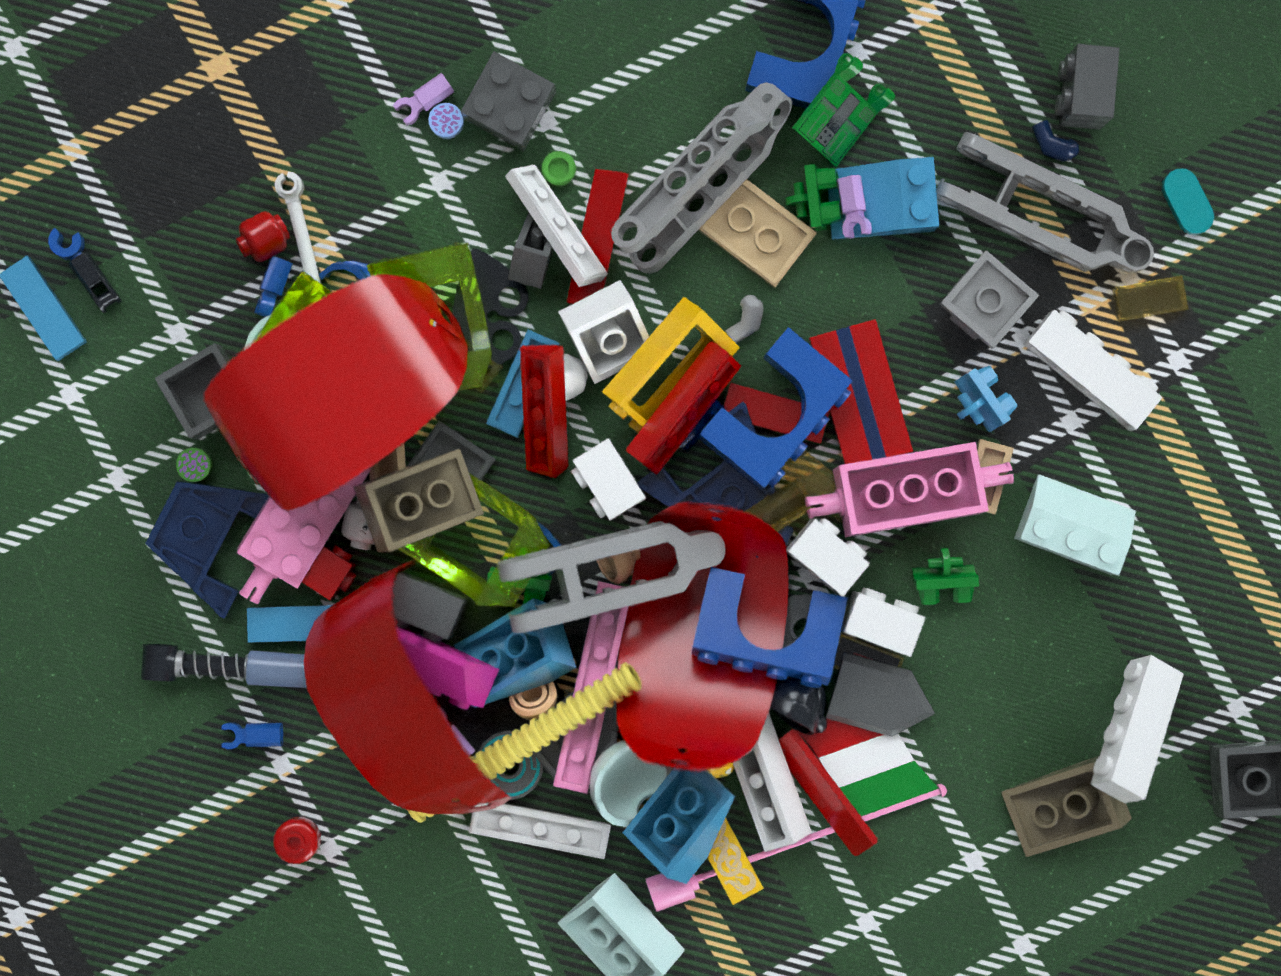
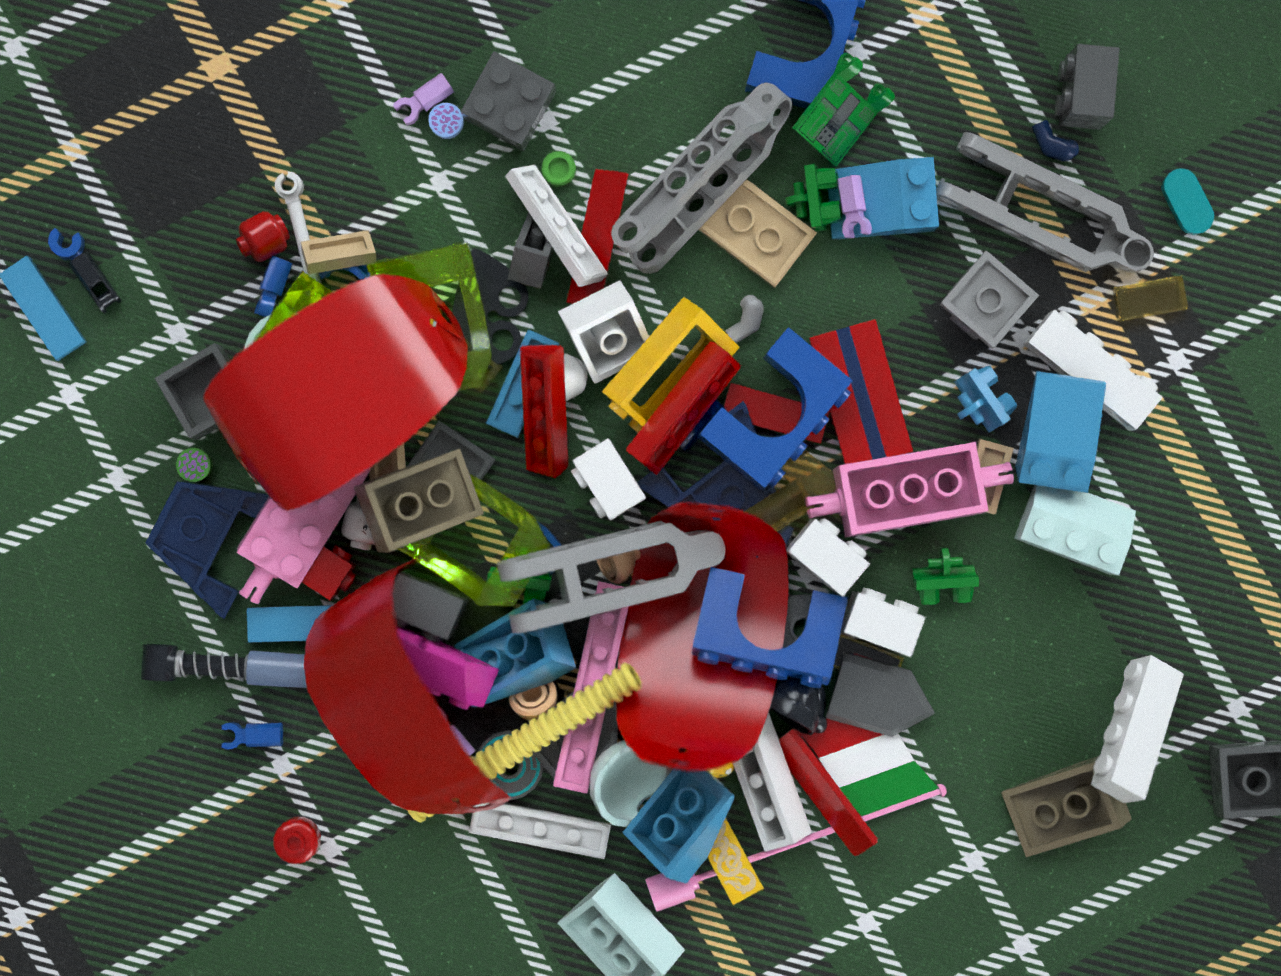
(338, 252): none -> tan tile
(1061, 432): none -> dark azure slope

